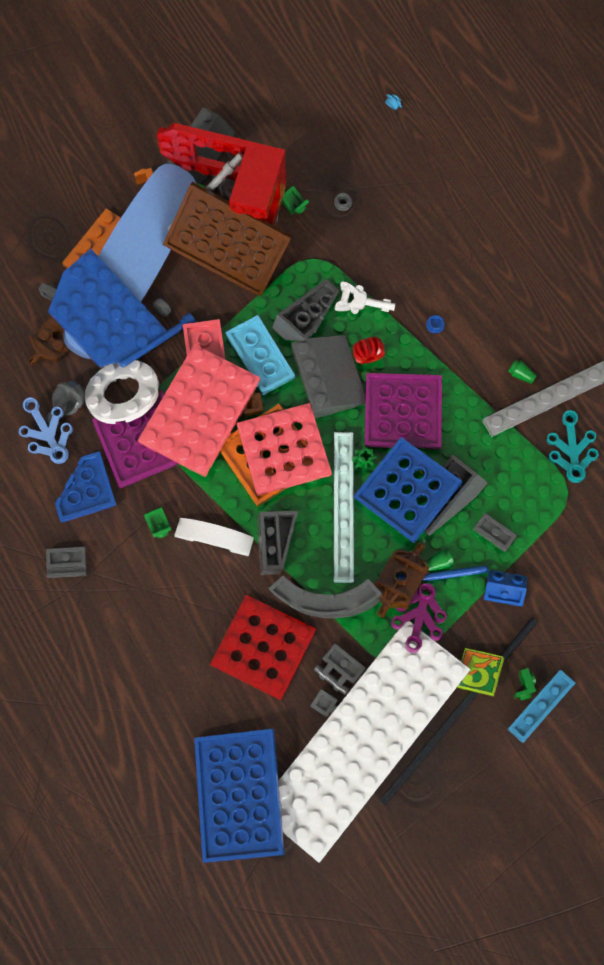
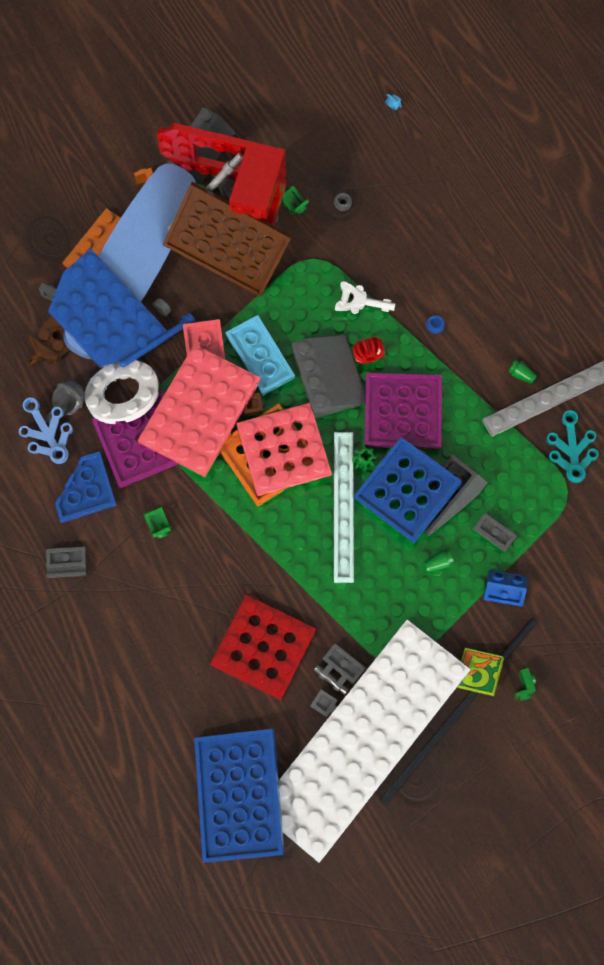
(214, 535): white slope -> none
(274, 539): dark grey wedge -> none
(306, 314): dark grey wedge -> none
(327, 606): dark grey fence -> none
(400, 592): reddish brown plate -> none
(420, 615): magenta plant -> none
(449, 573): blue piece -> none
(541, 706): dark azure plate -> none

